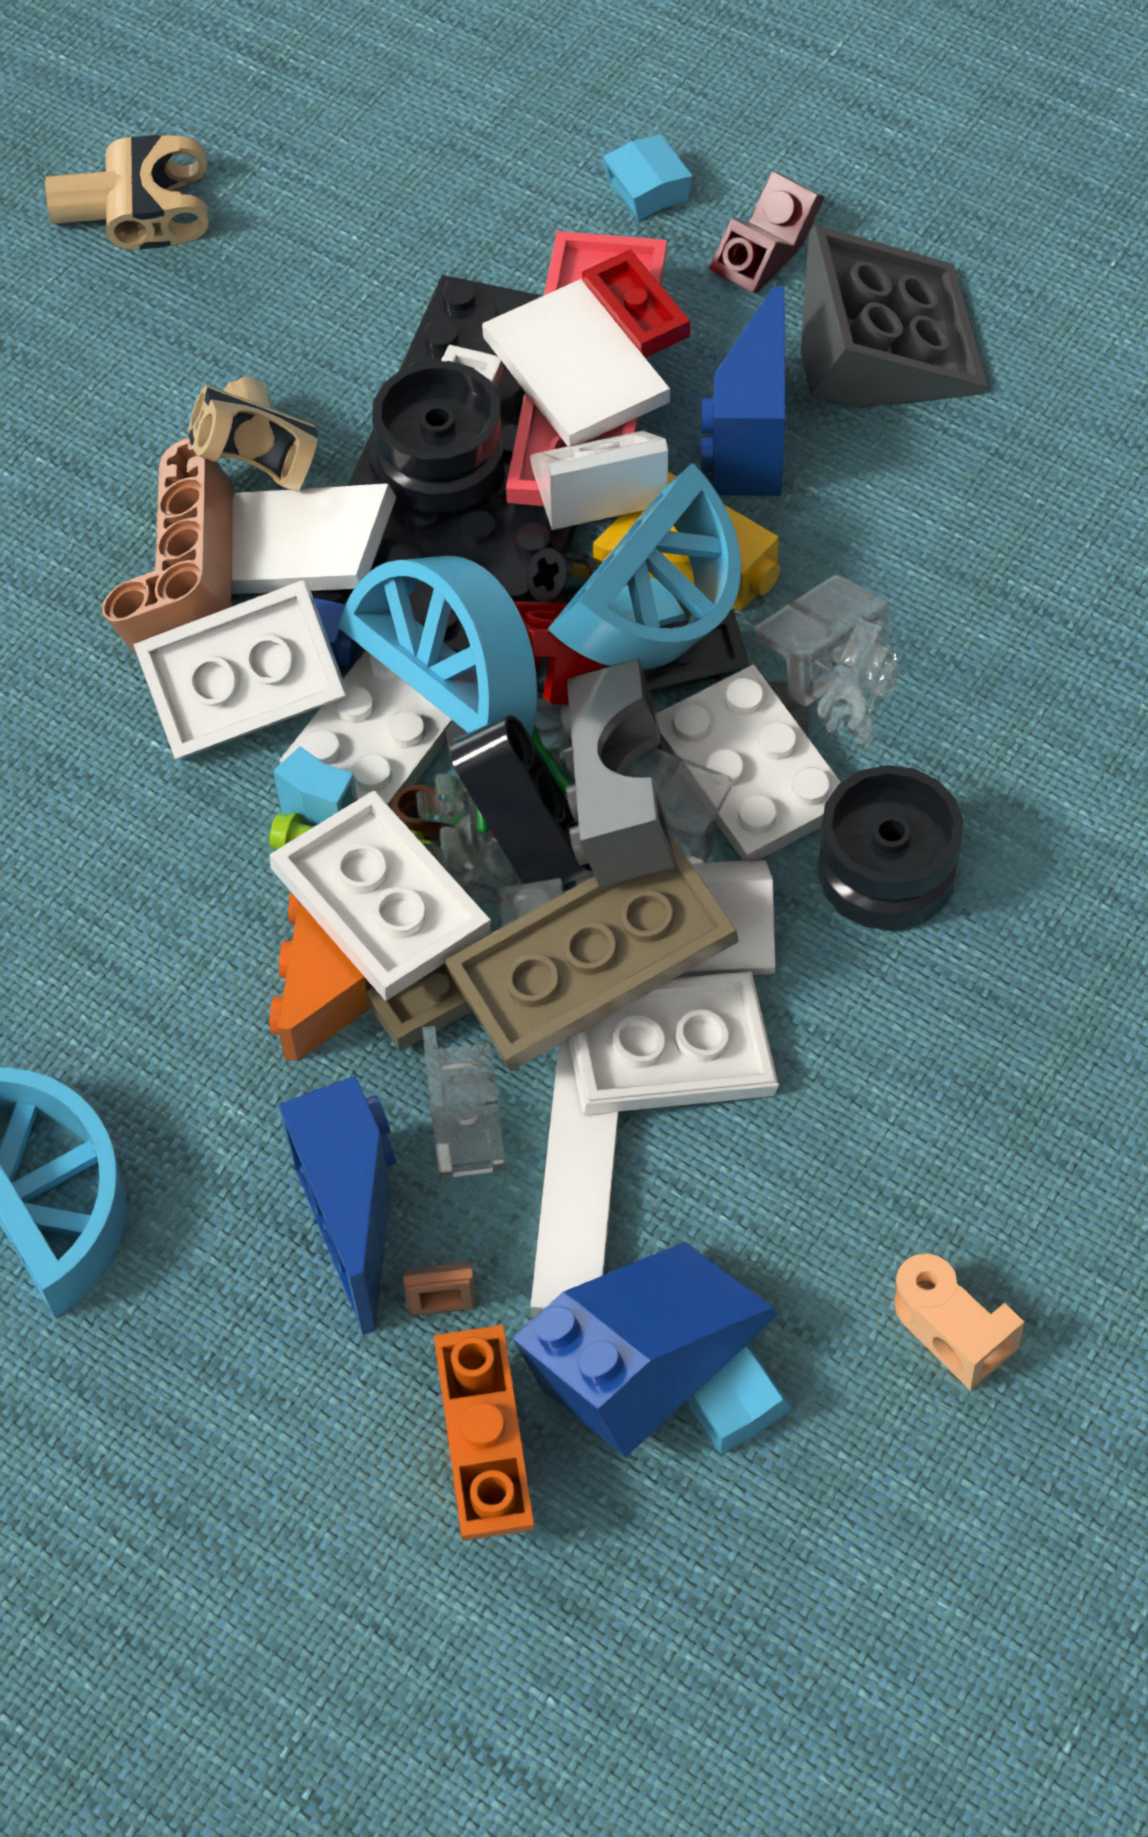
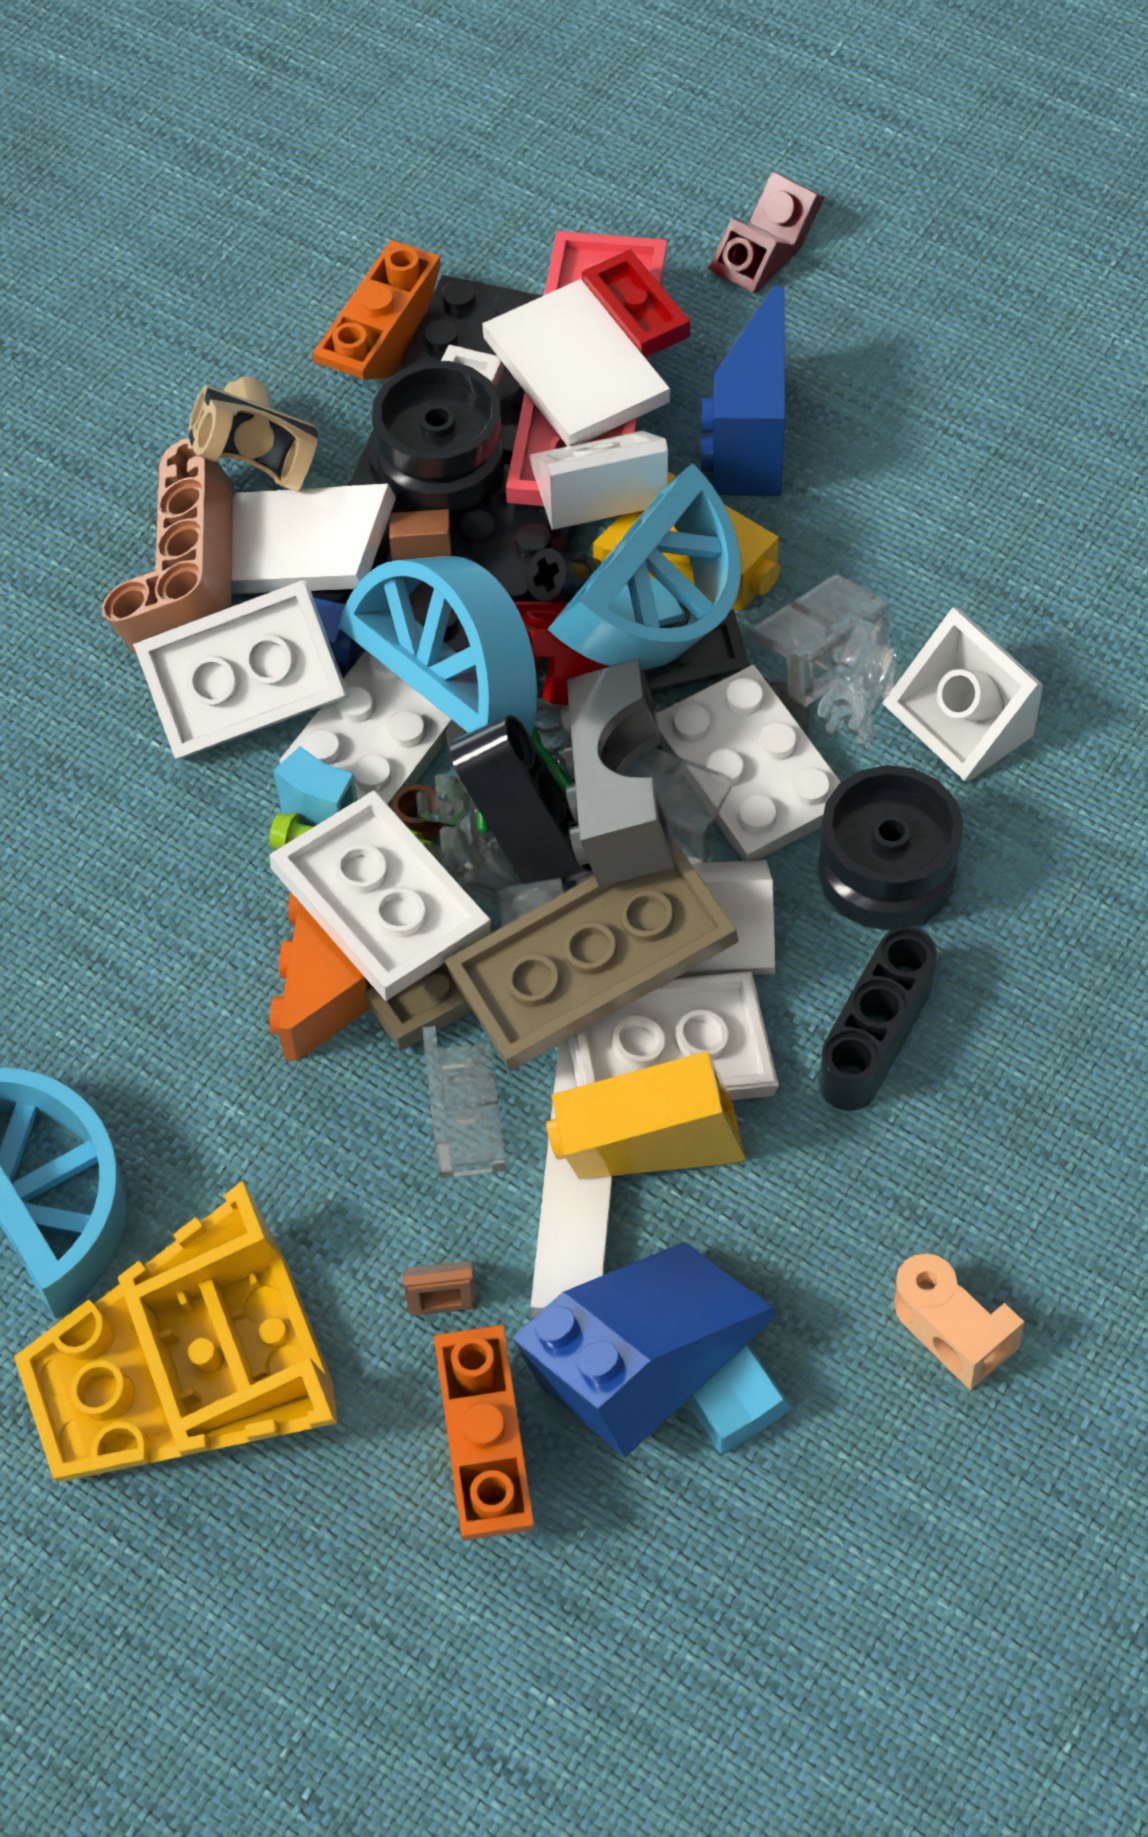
(135, 193): tan connector -> none
(181, 1354): none -> yellow wedge
(341, 1162): blue slope -> none
(382, 314): none -> orange slope
(419, 534): none -> nougat slope
(647, 1121): none -> yellow slope
(648, 175): medium azure piece -> none
(870, 1043): none -> black beam
(884, 324): dark grey slope -> none
(966, 697): none -> white slope

